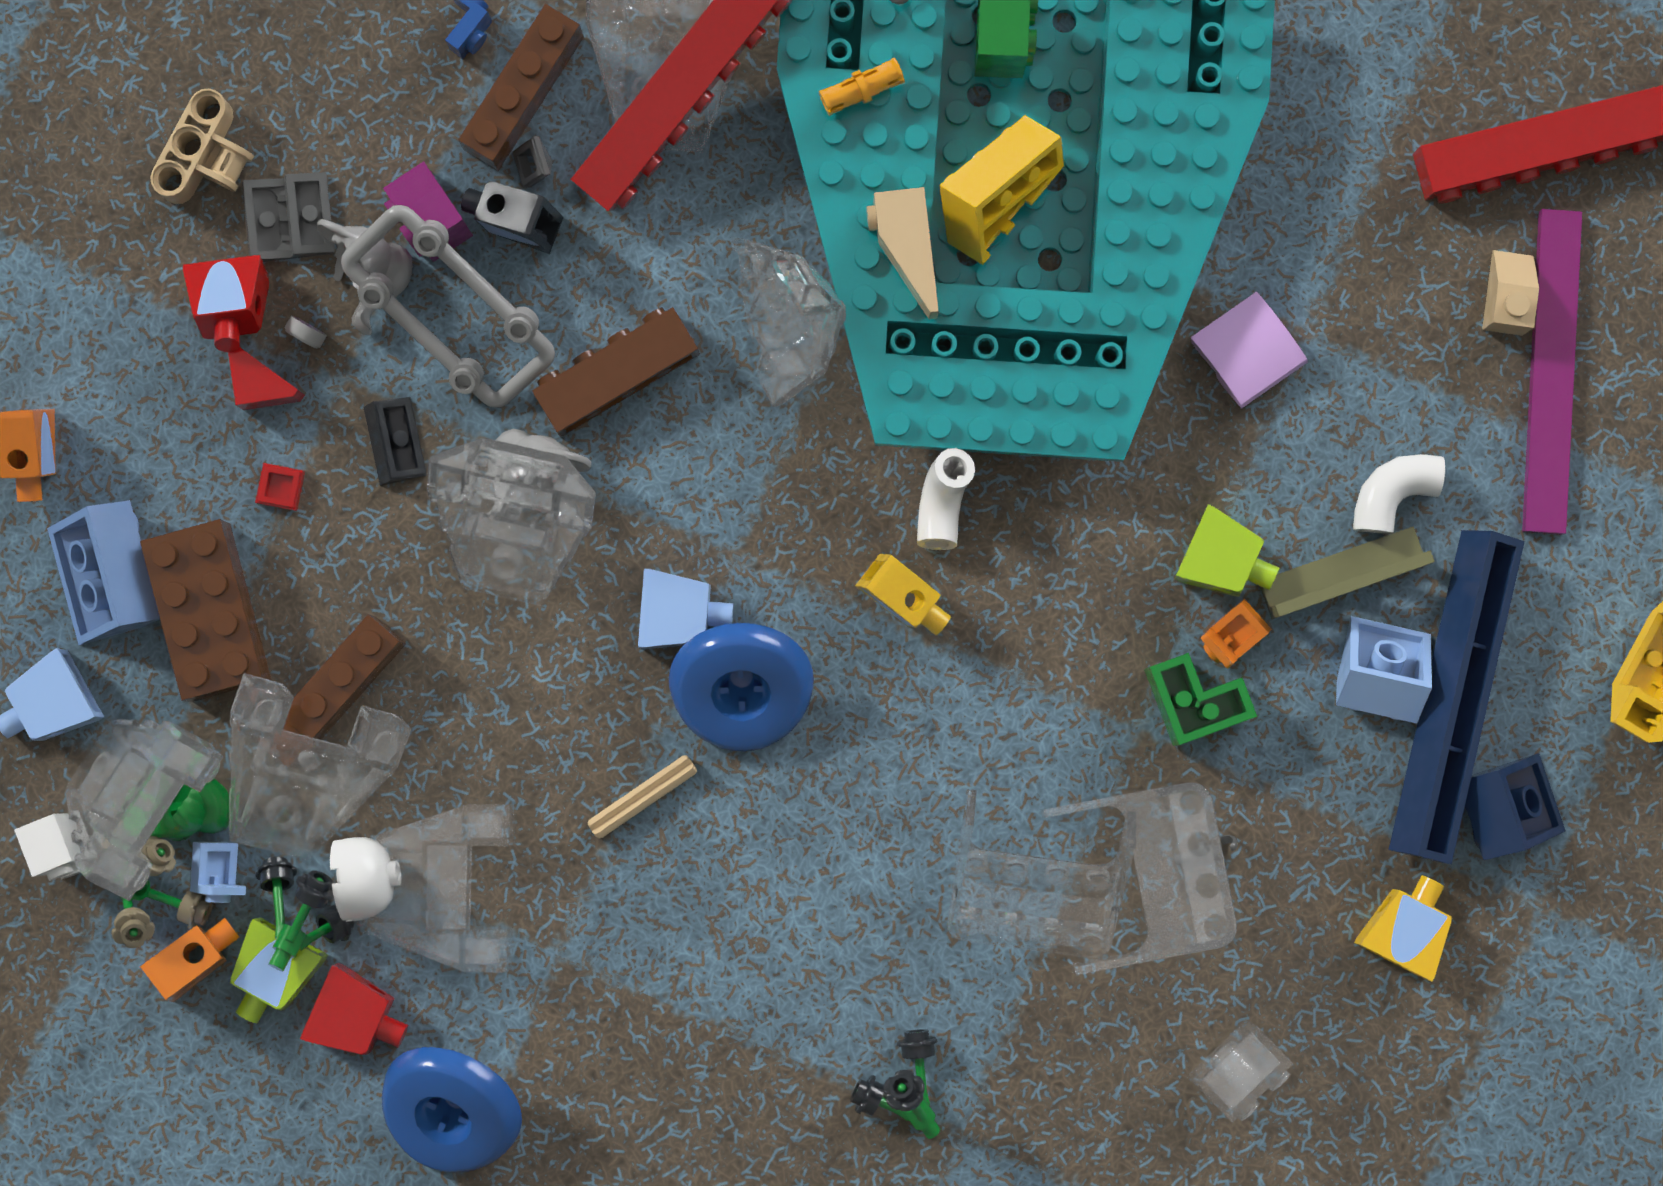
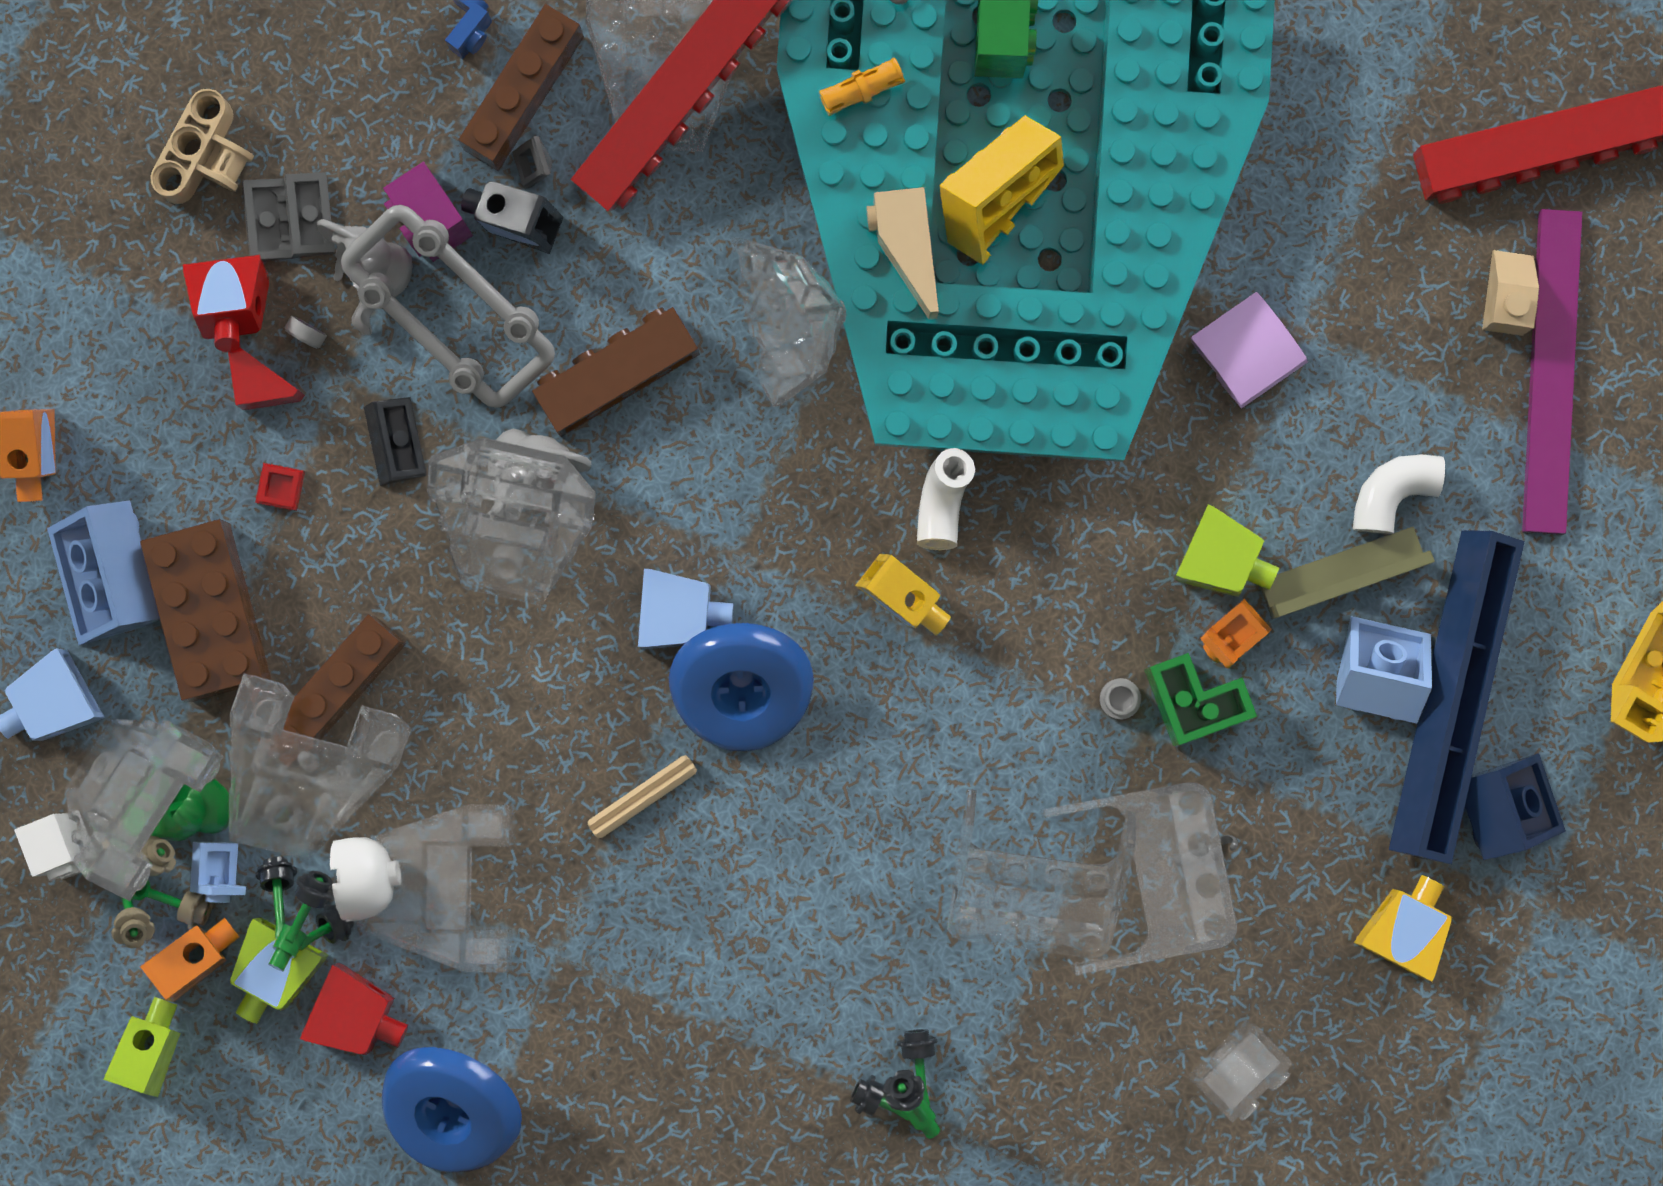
(142, 1068): none -> lime torso
(1120, 698): none -> light grey plate

